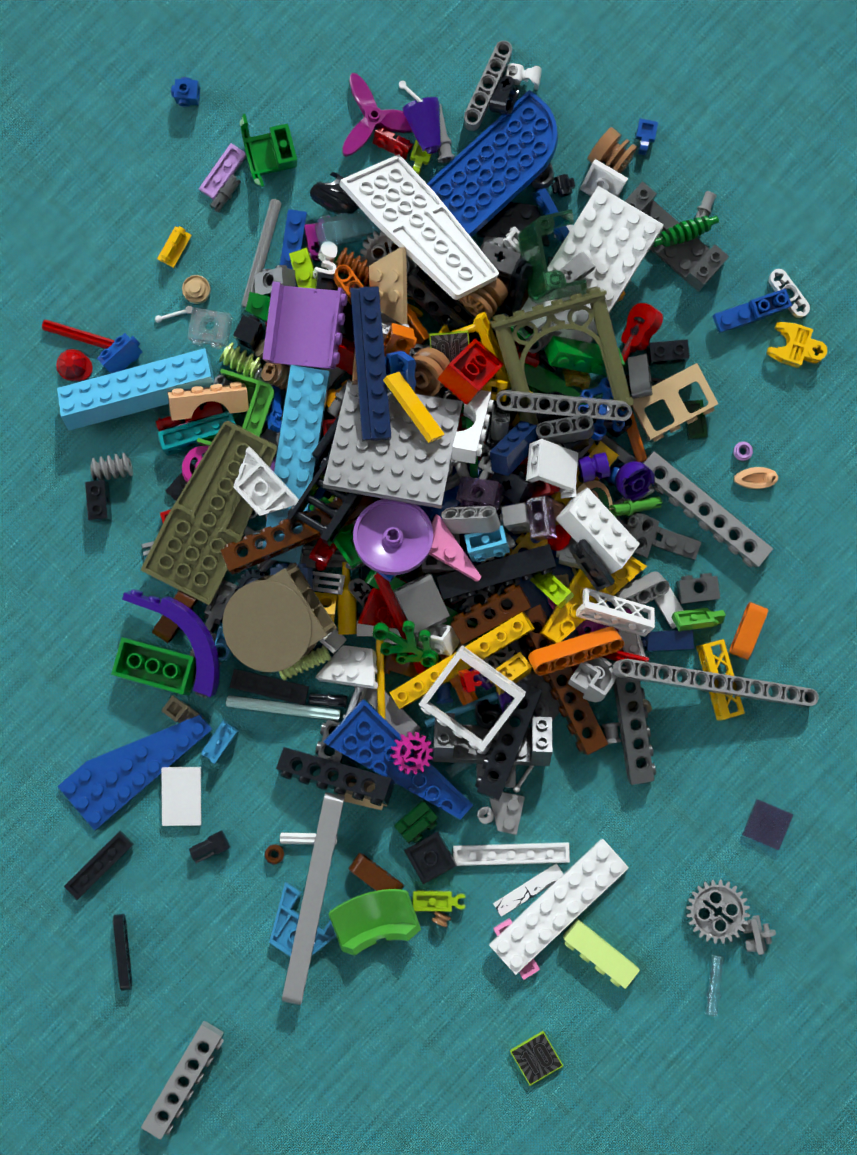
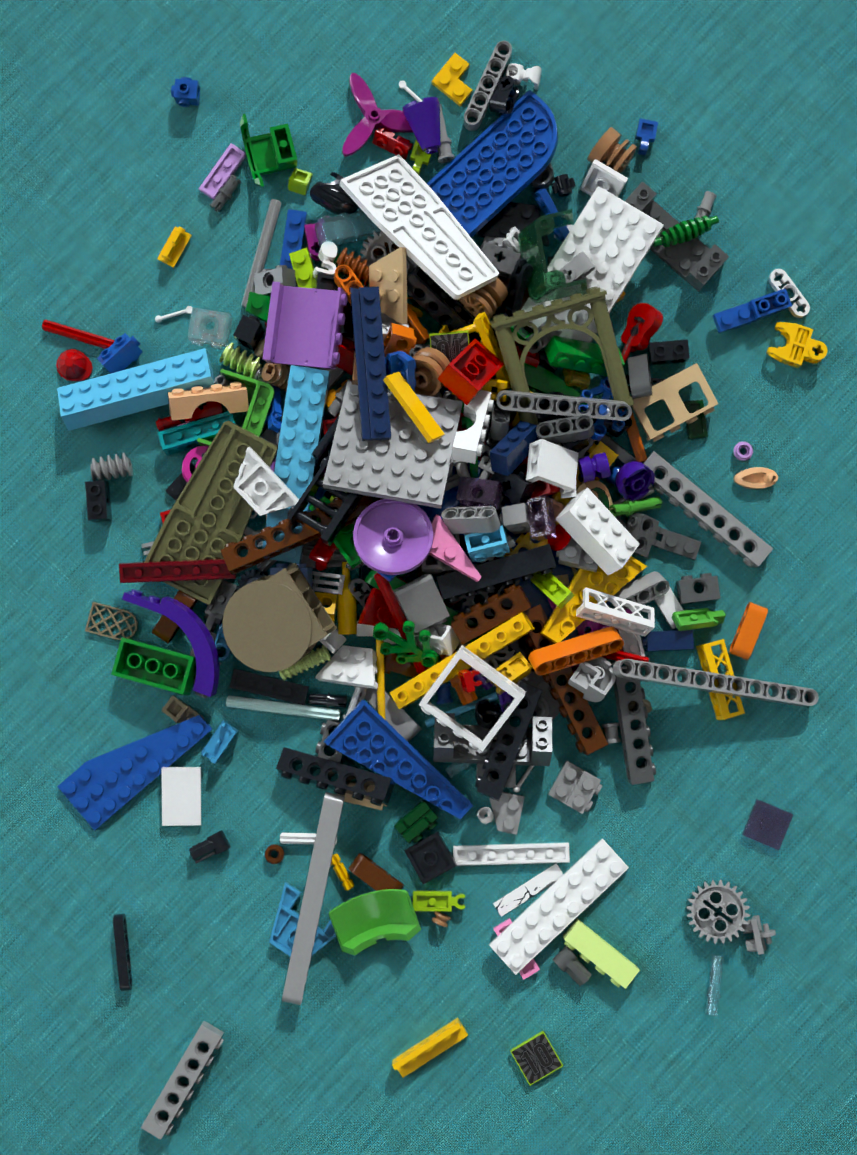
(90, 617): none -> dark tan window
(99, 865): black plate -> none
(174, 571): none -> dark red tile
(196, 289): tan plate -> none
(299, 181): none -> lime slope
(341, 872): none -> yellow axle
(405, 755): dark pink gear -> none
(429, 1047): none -> yellow fence
(448, 80): none -> yellow plate
(569, 962): none -> dark grey piece
(575, 787): none -> light grey plate
(591, 565): black hinge -> none

